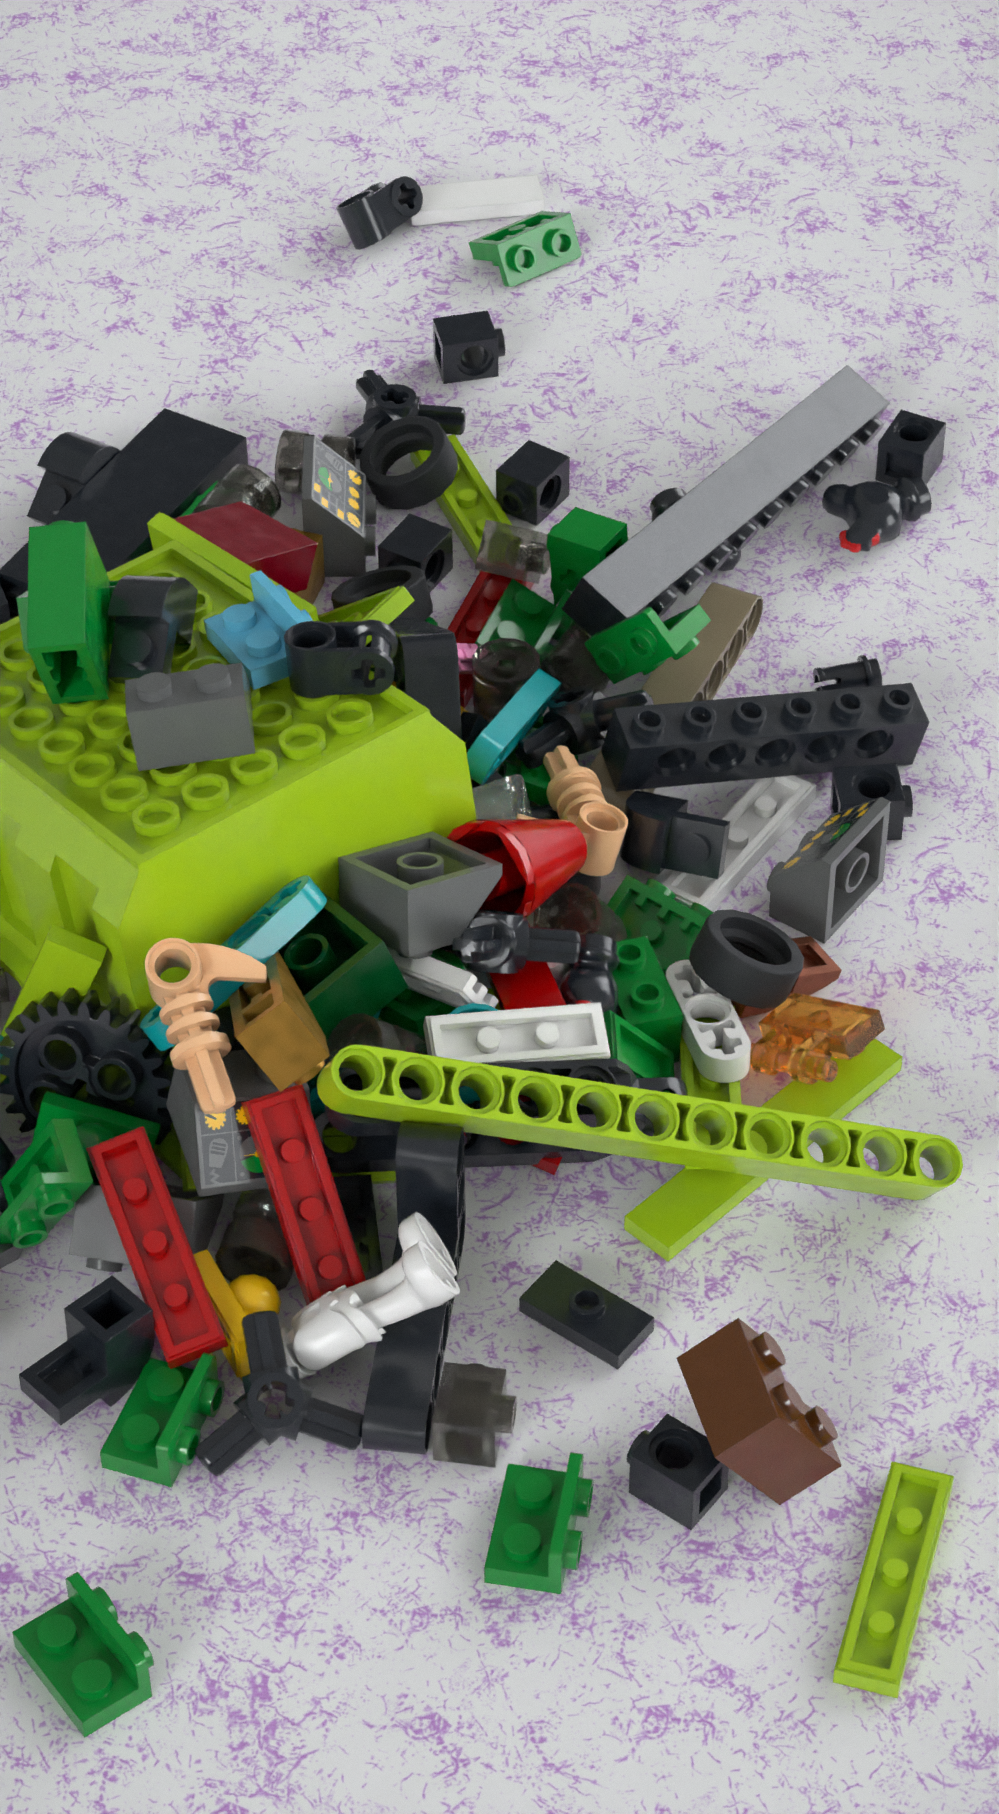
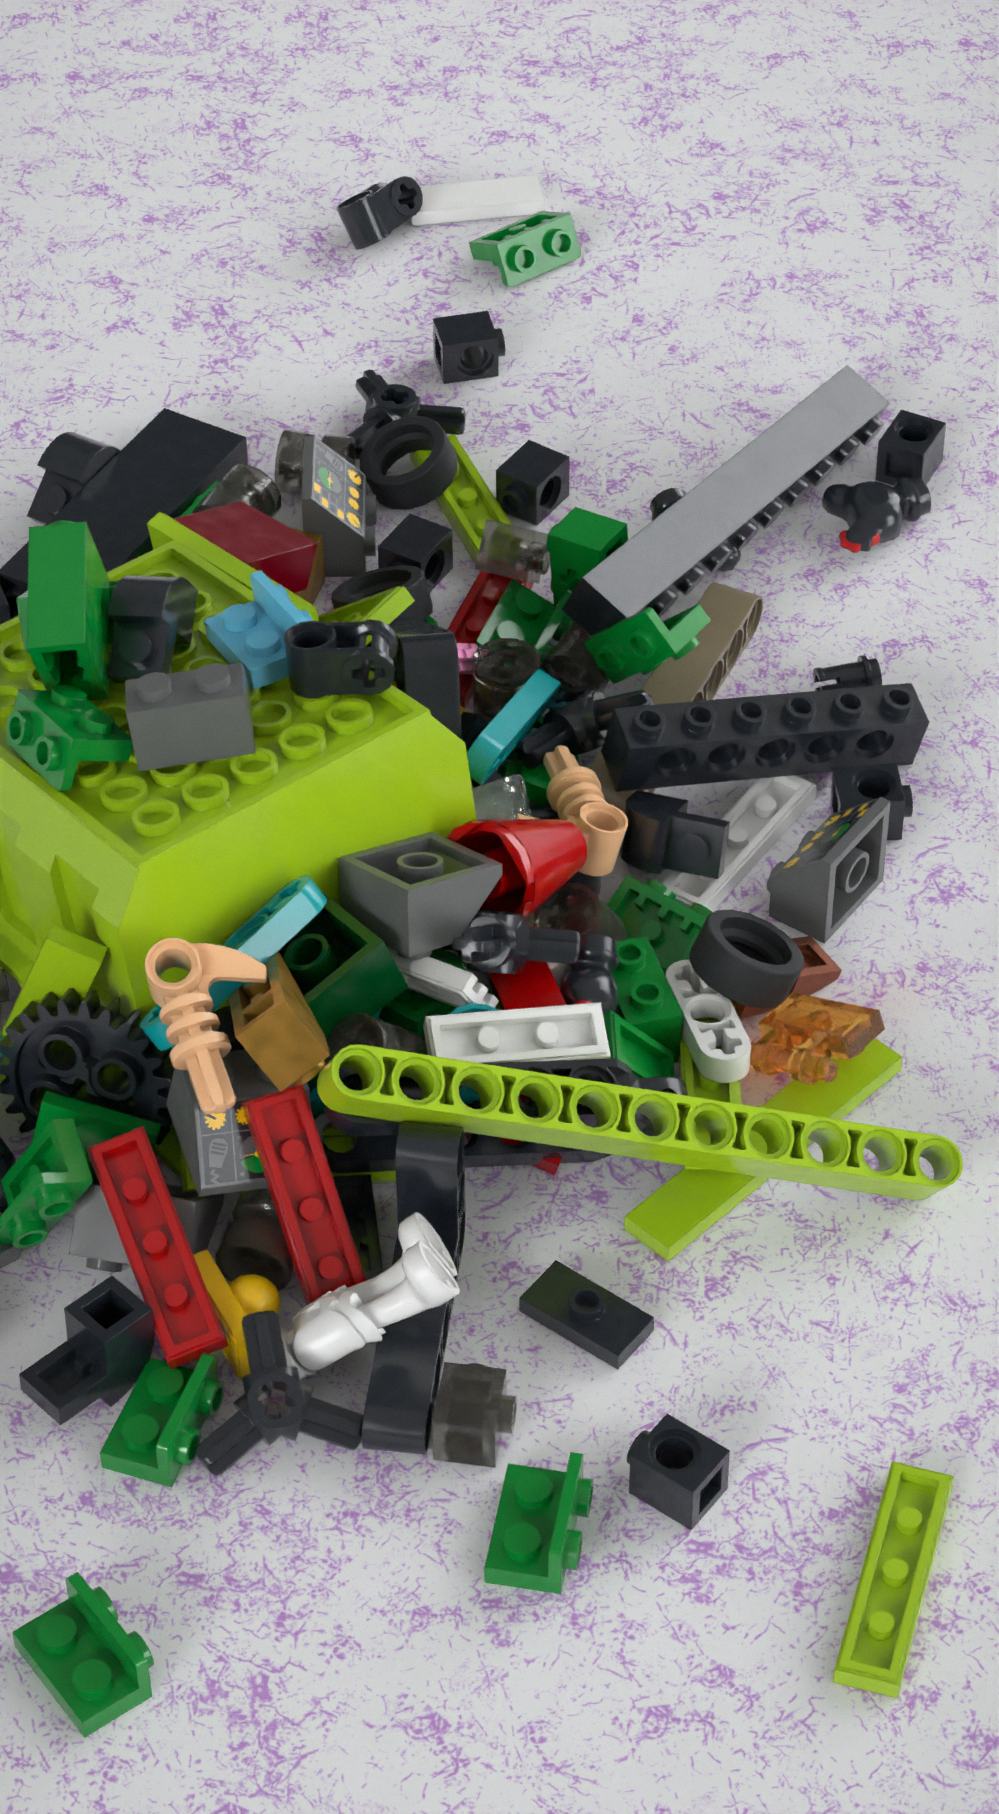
(60, 729): none -> green bracket
(755, 1415): reddish brown brick -> none

